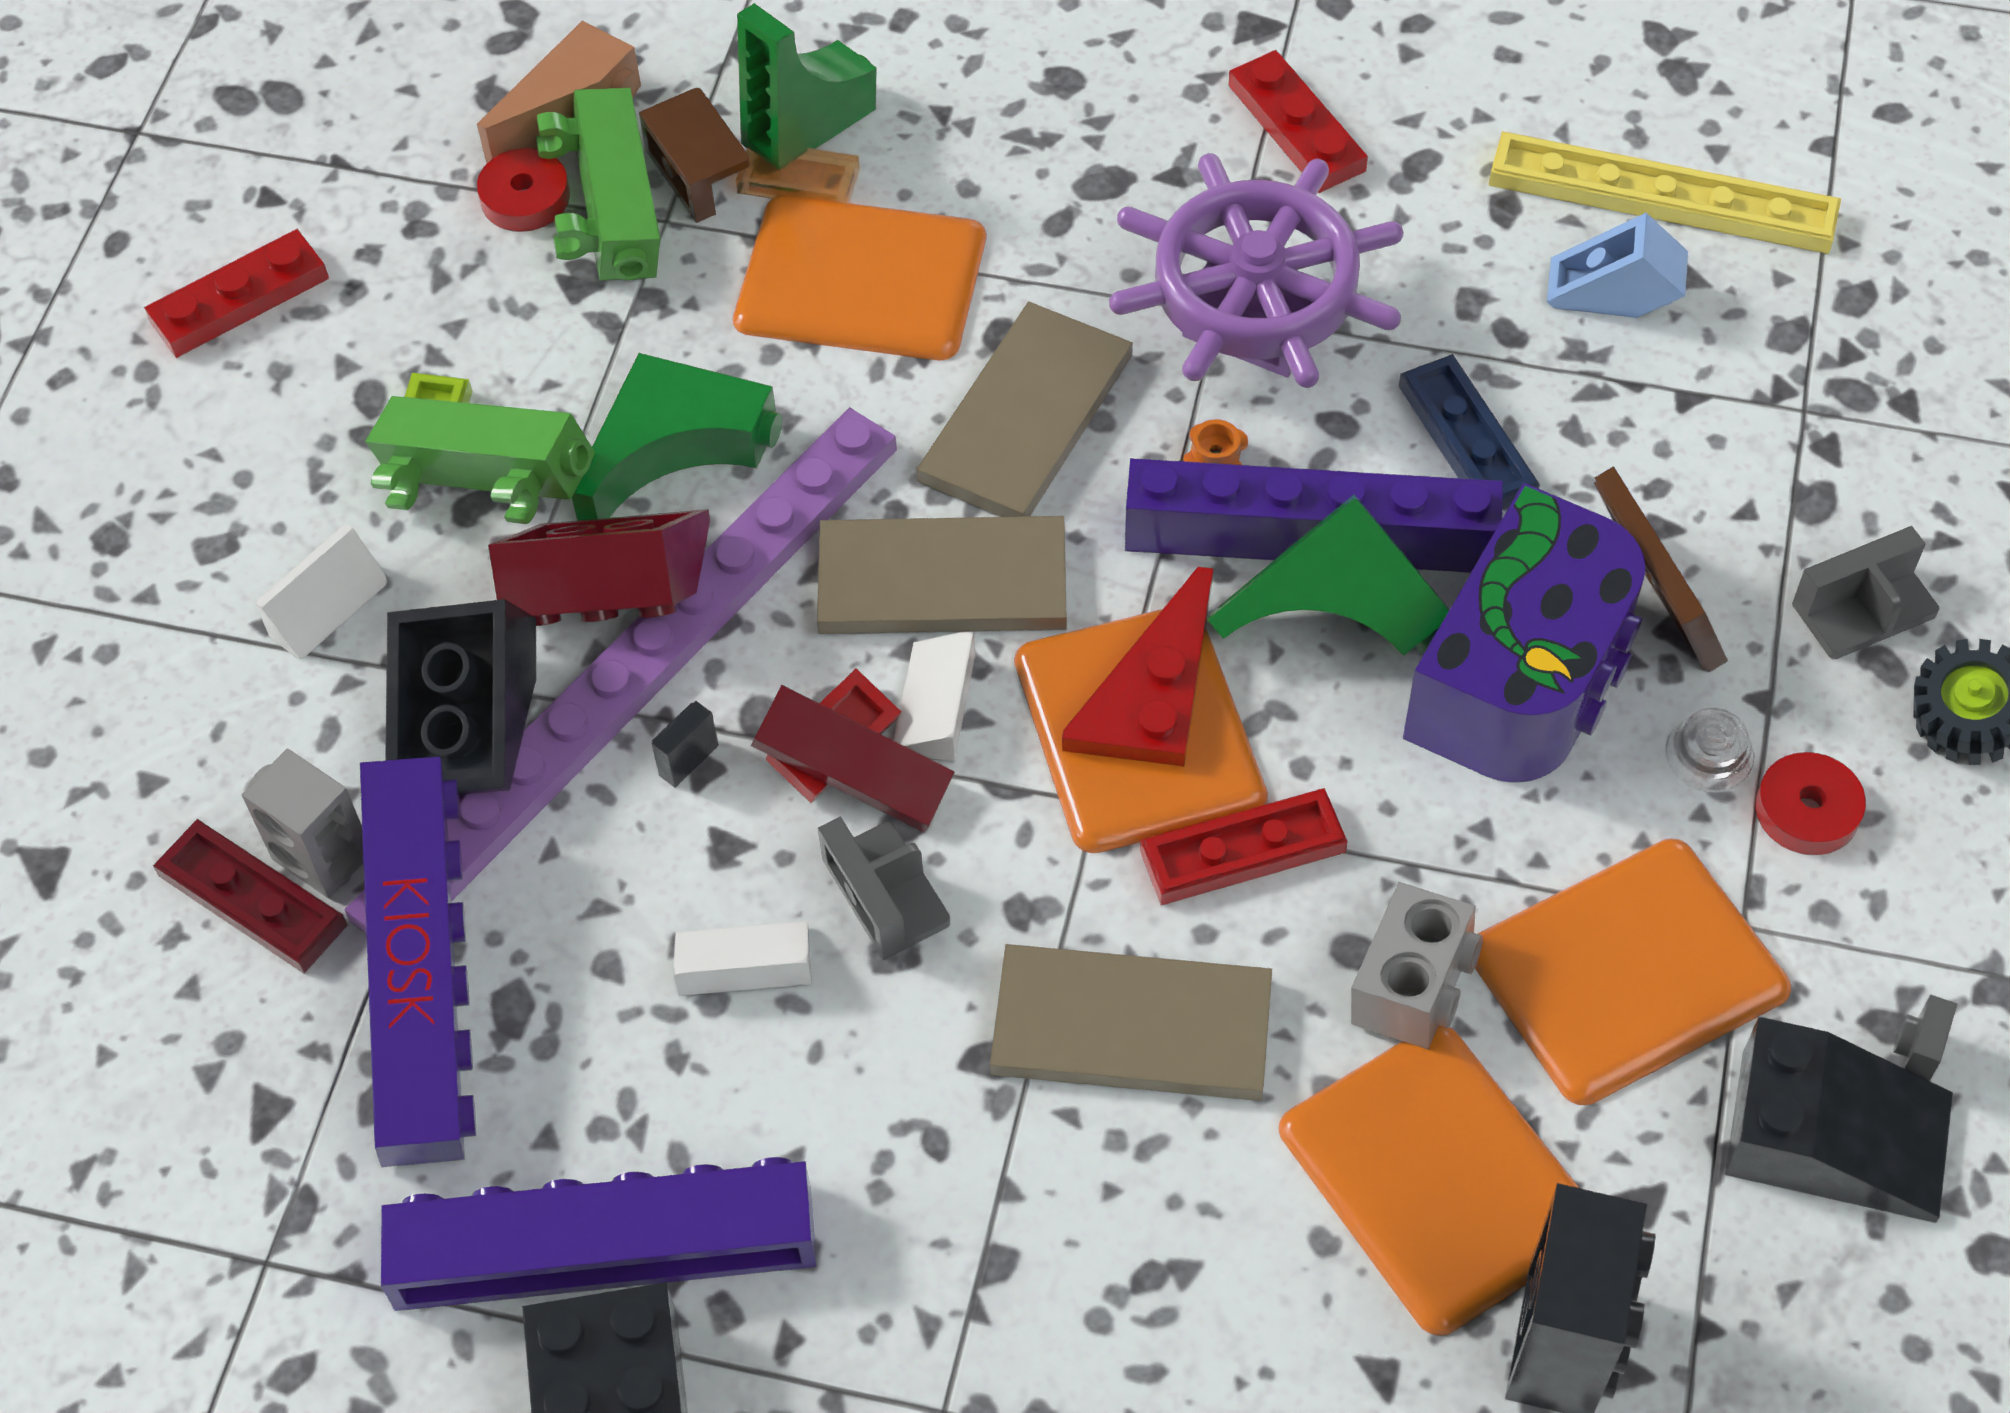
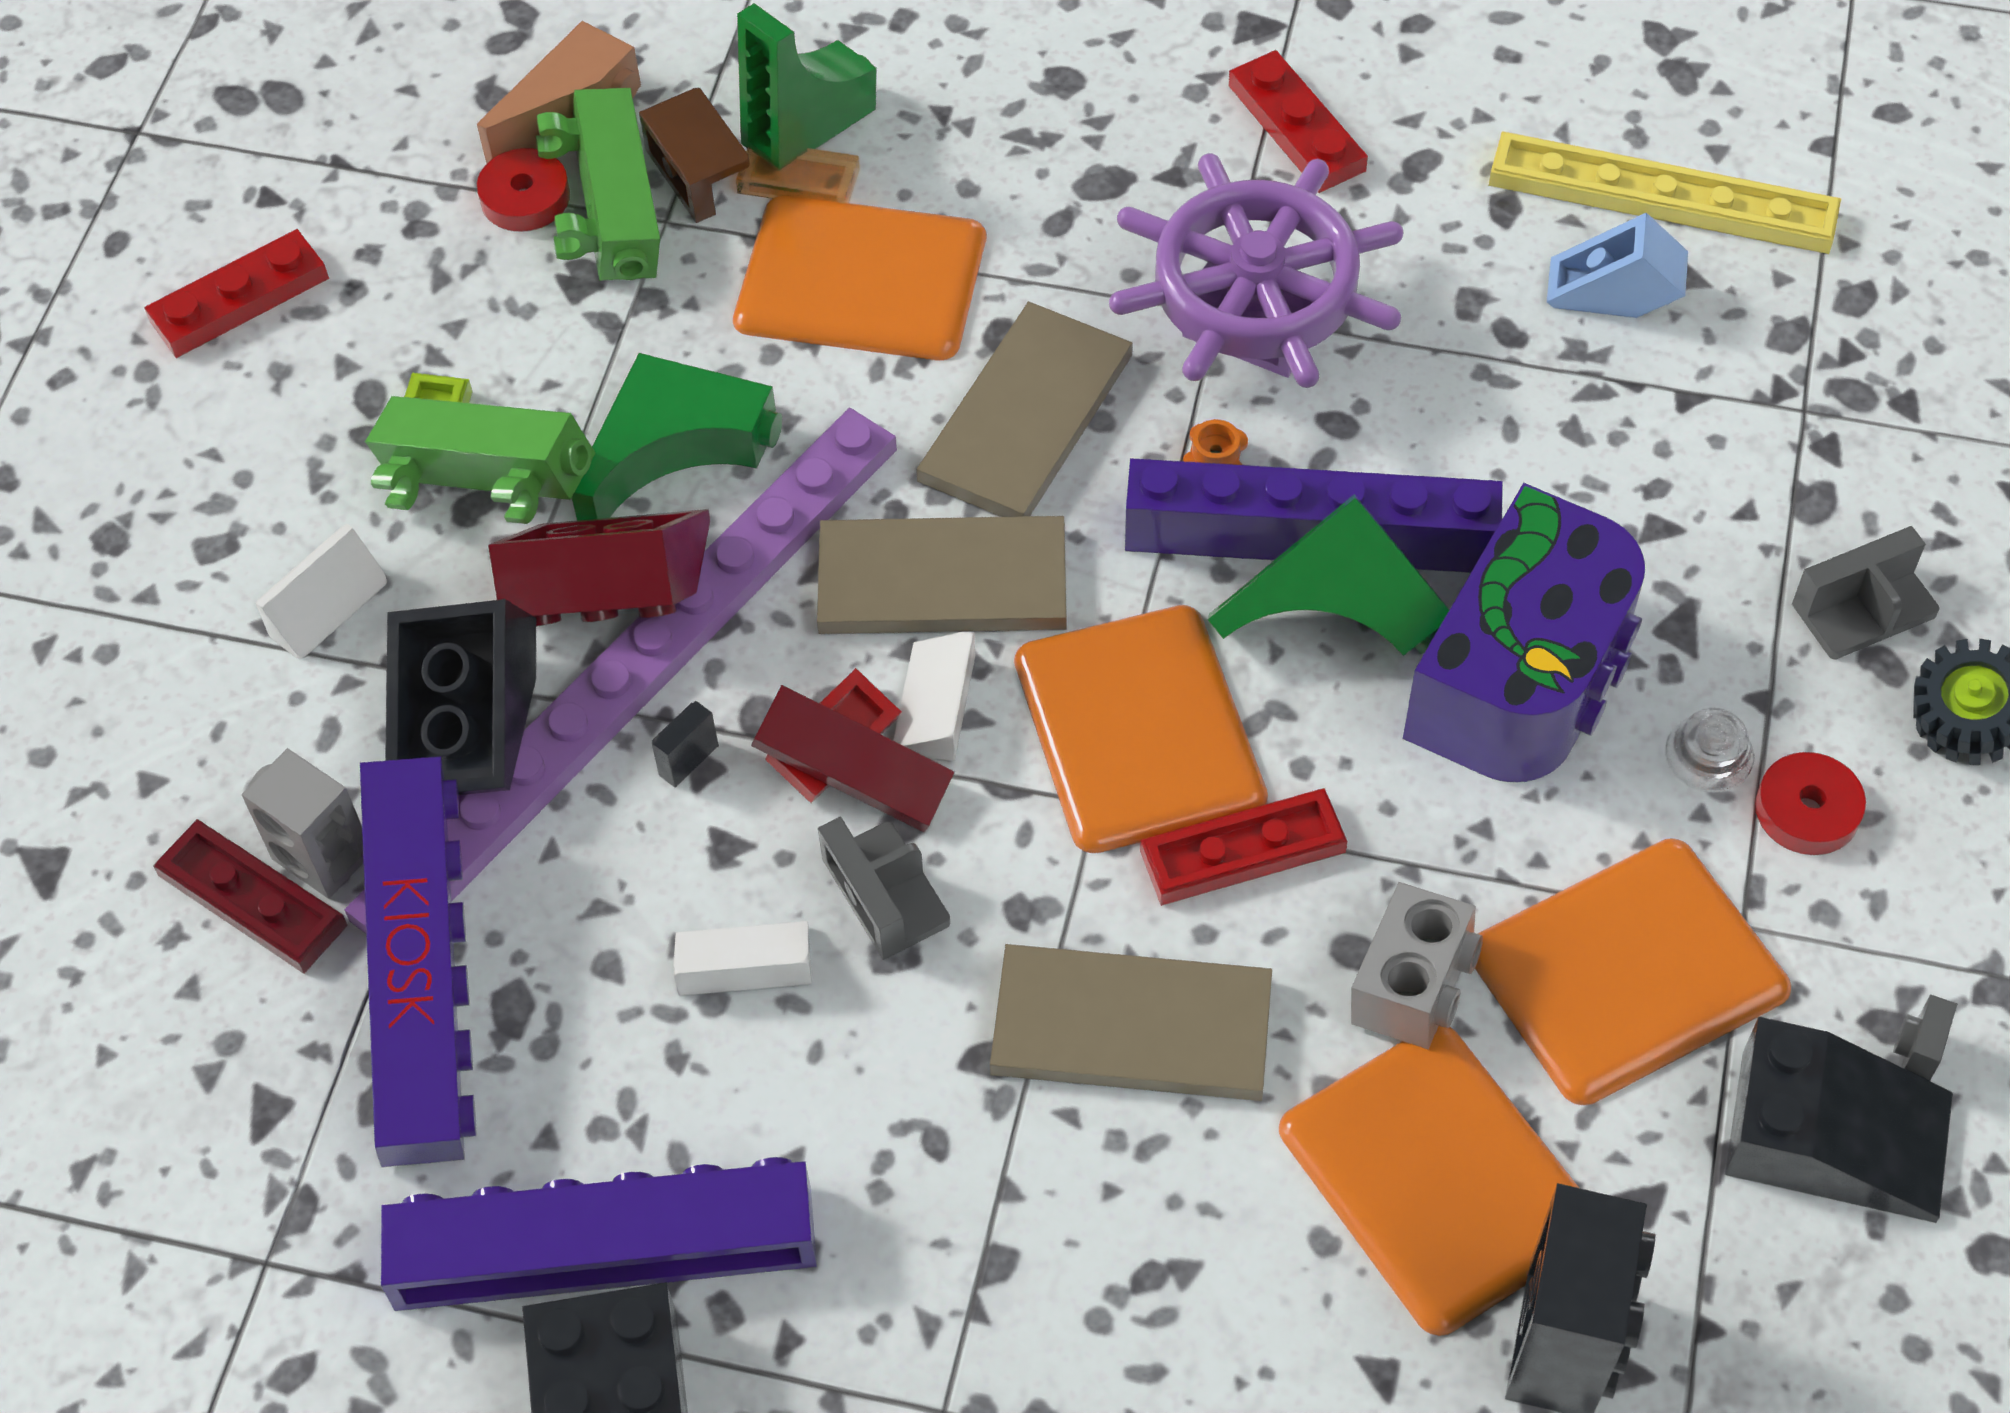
(1150, 694): red wing -> none
(1464, 426): dark blue tile -> none
(1662, 572): reddish brown tile -> none

